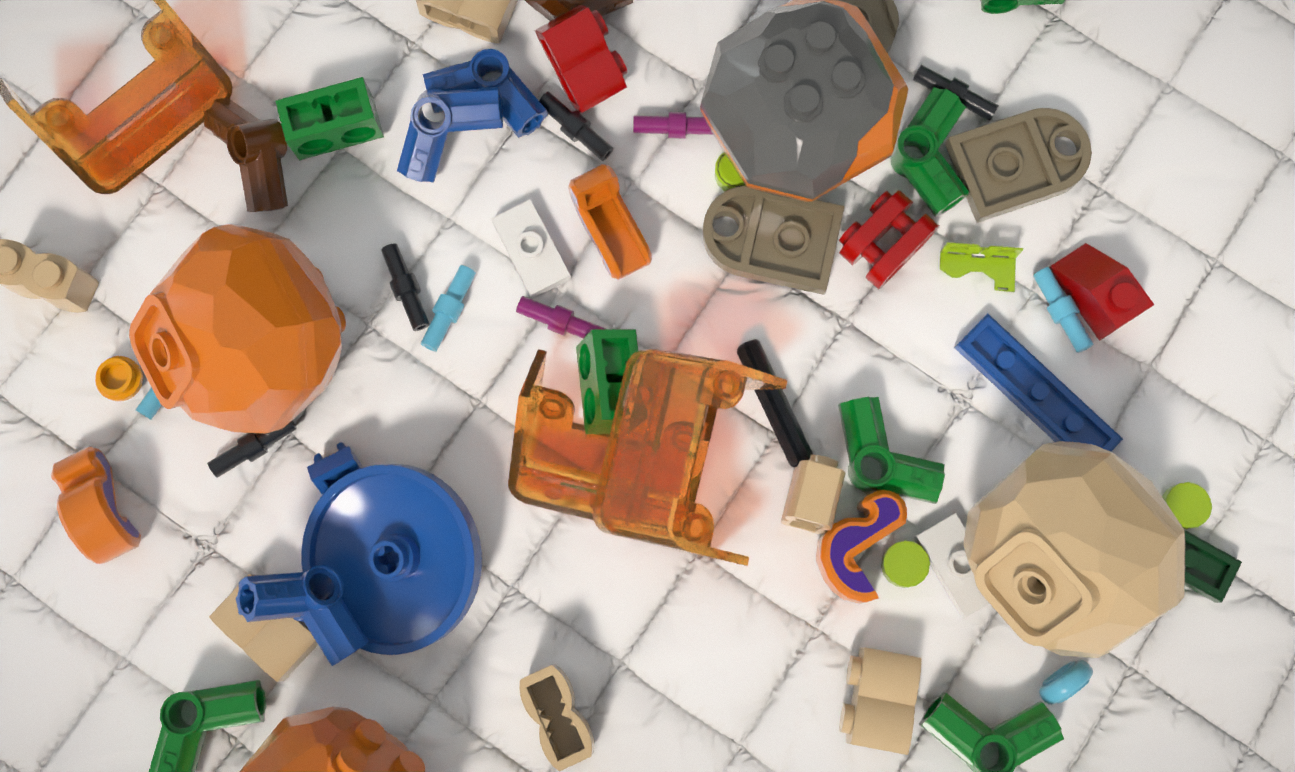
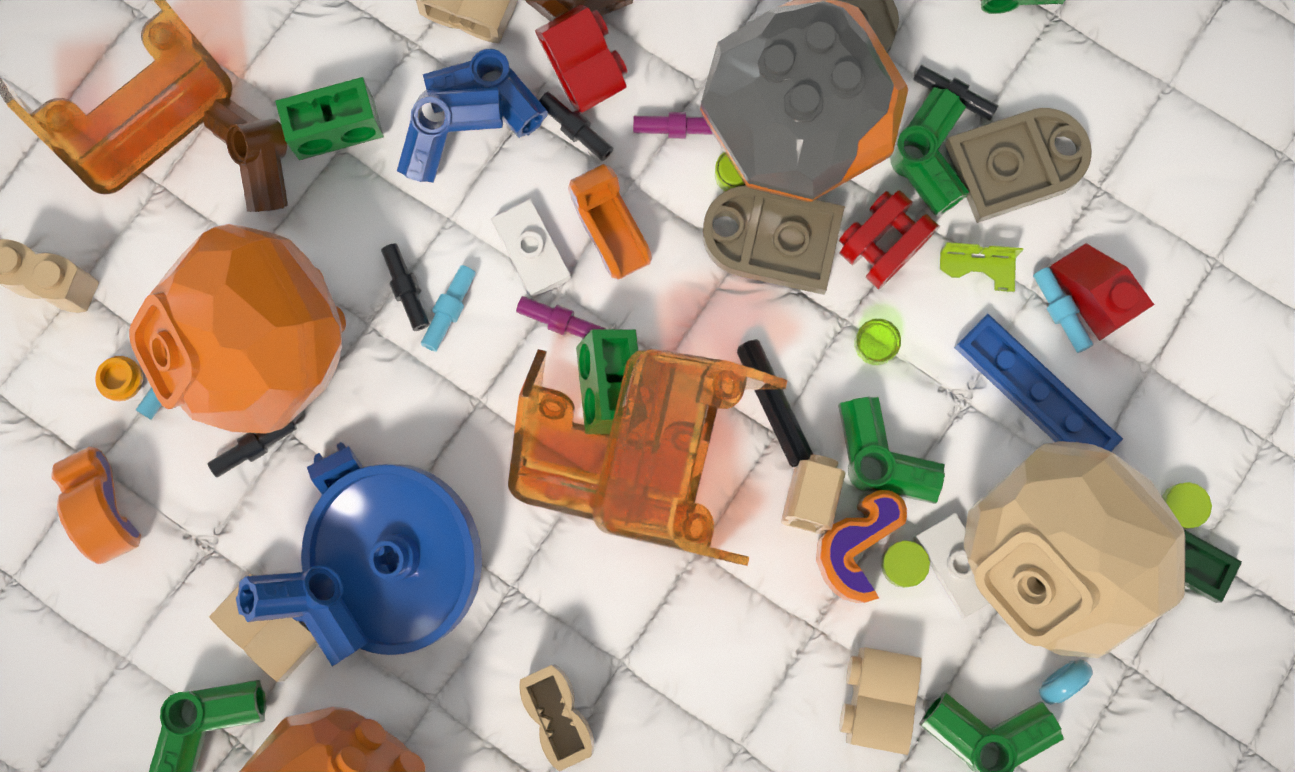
(877, 341): none -> clear neon green piece

